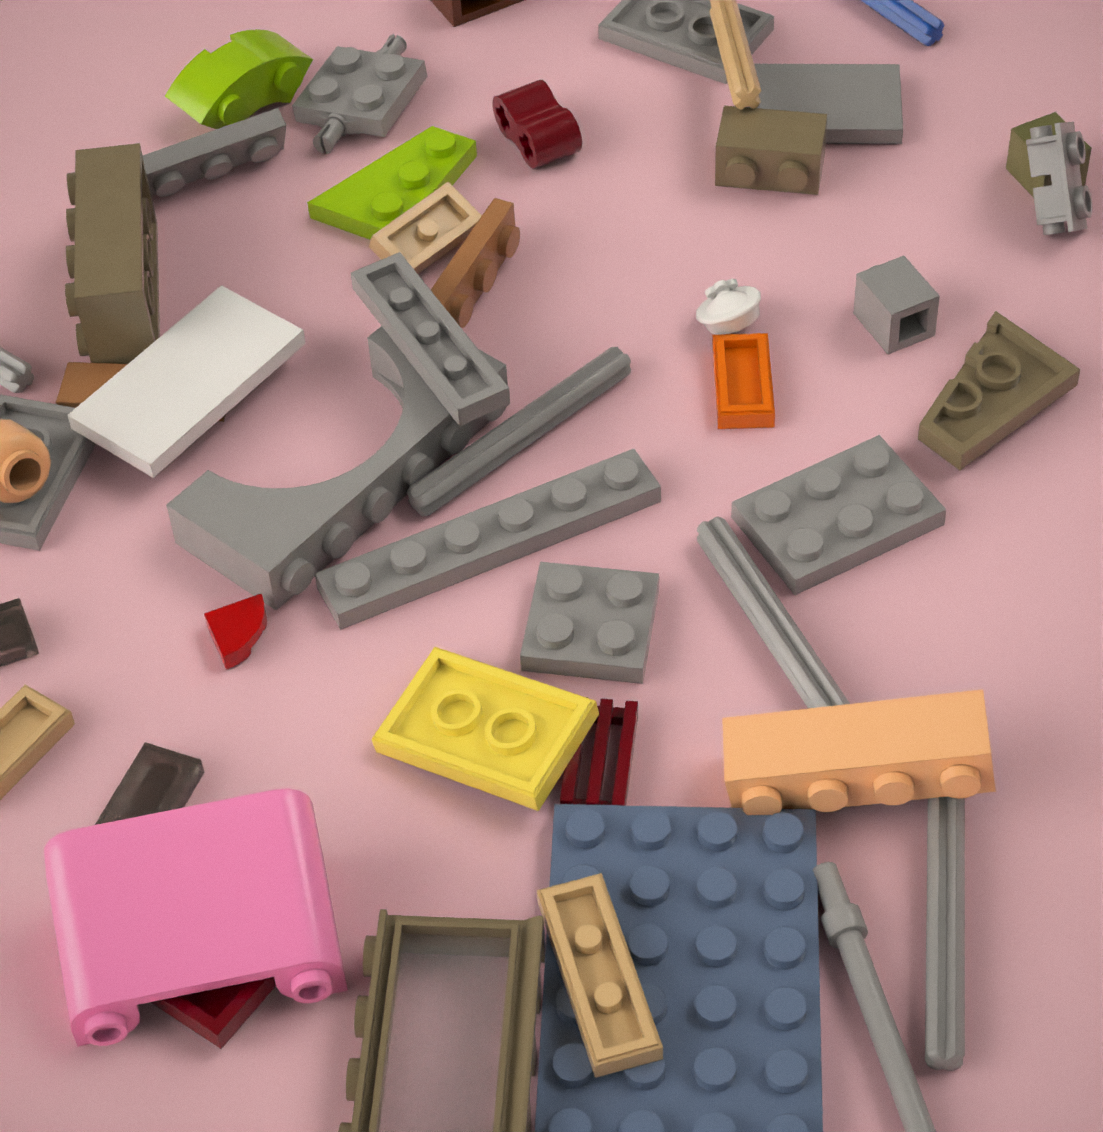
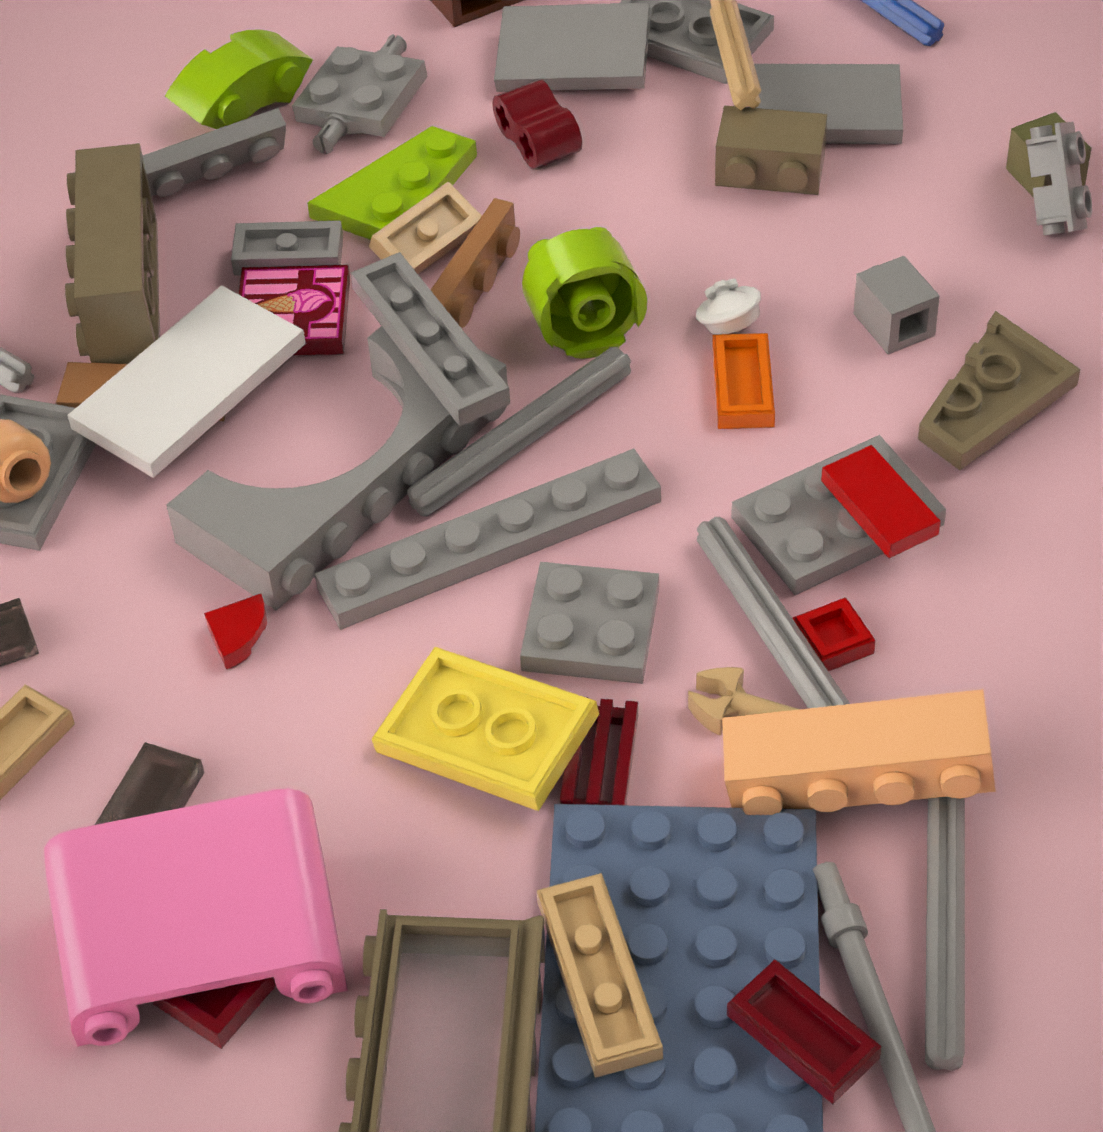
(286, 244): none -> light grey plate
(307, 297): none -> tile
(573, 46): none -> light grey tile
(583, 291): none -> lime brick
(733, 701): none -> tan bar
(804, 1031): none -> dark red tile
(836, 633): none -> red tile
(880, 501): none -> red tile

